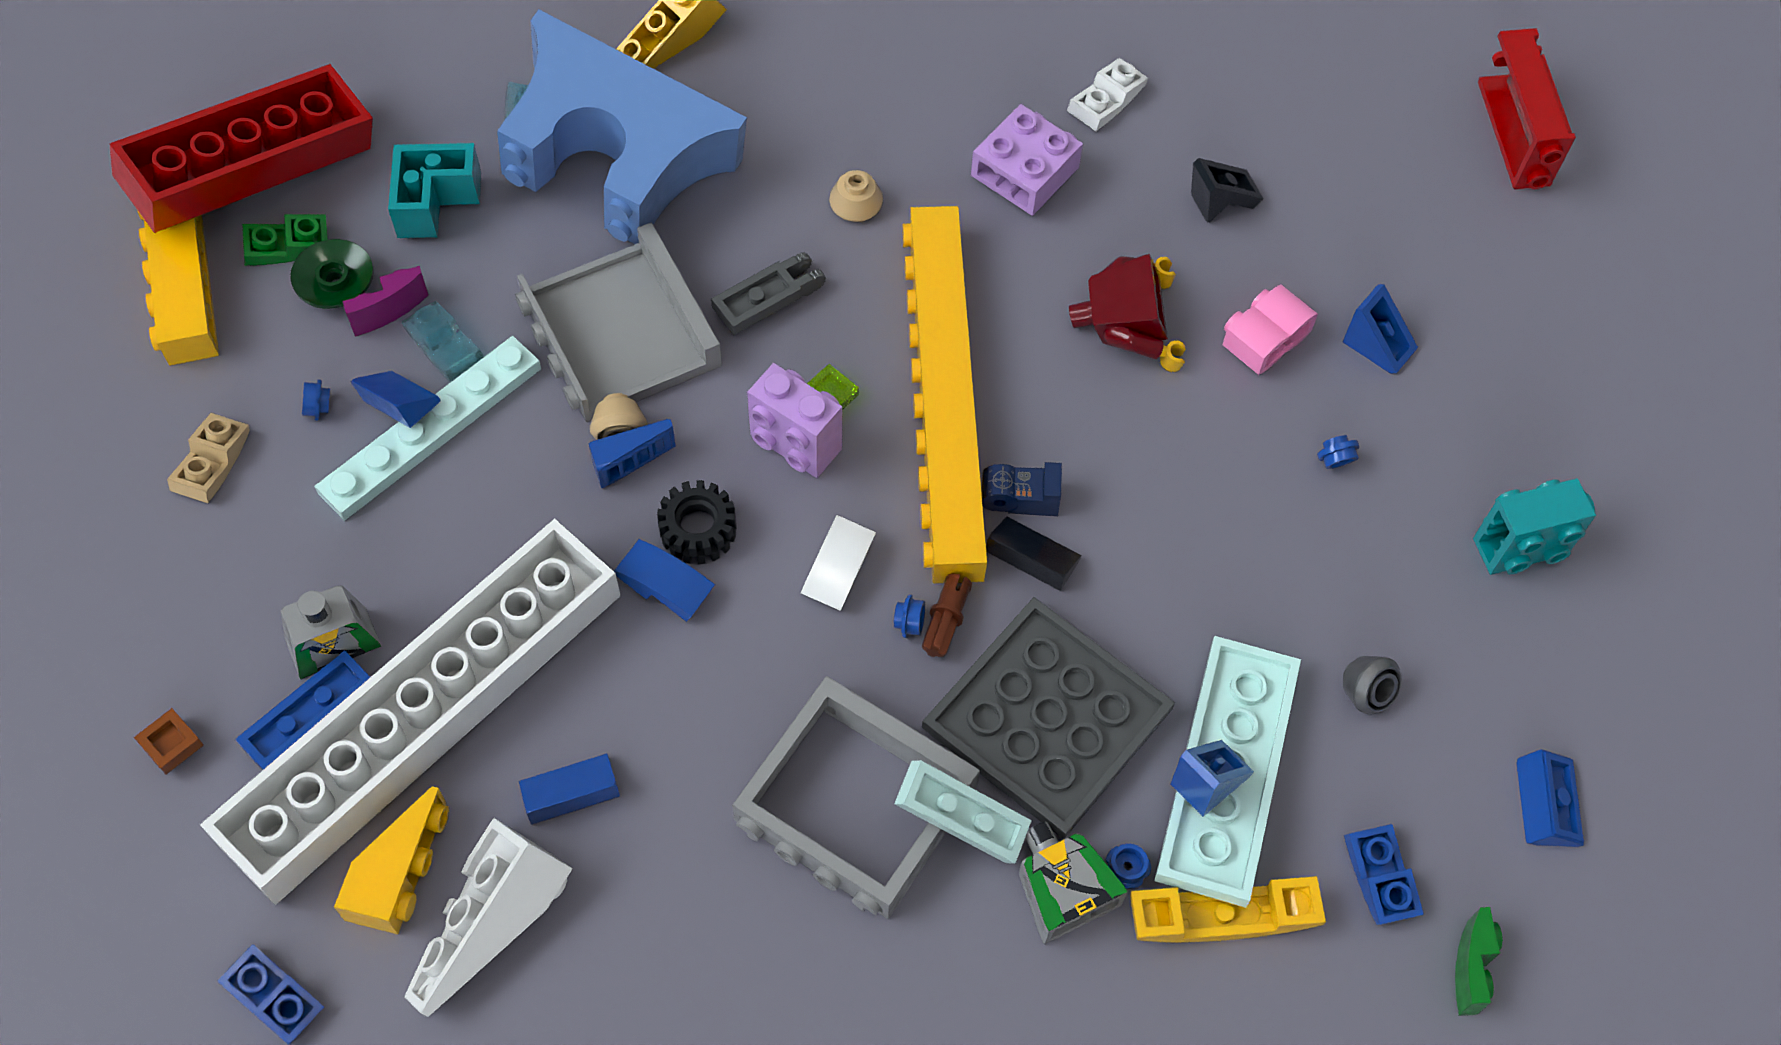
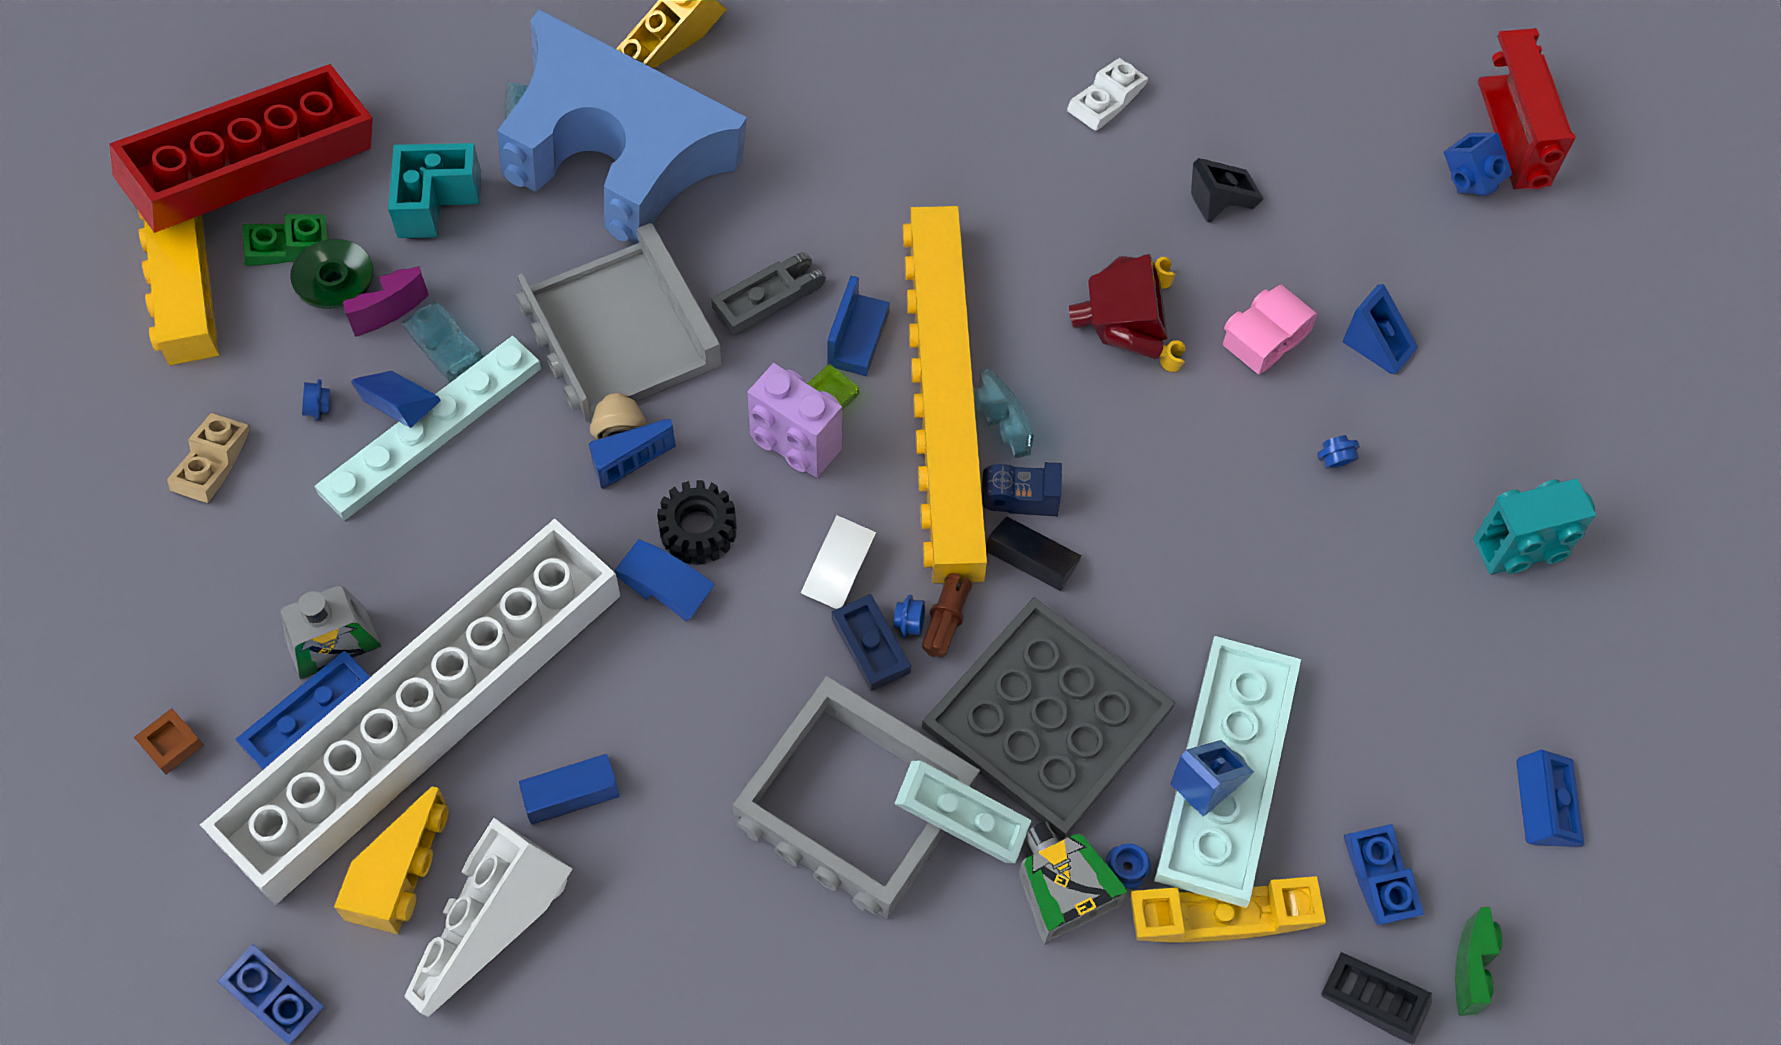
(856, 196): tan cone -> none
(856, 330): none -> blue panel
(871, 642): none -> dark blue plate
(1004, 409): none -> clear light blue slope
(1026, 159): lavender brick -> none
(1372, 683): flat silver cone -> none
(1402, 990): none -> black slope
(1478, 163): none -> blue brick

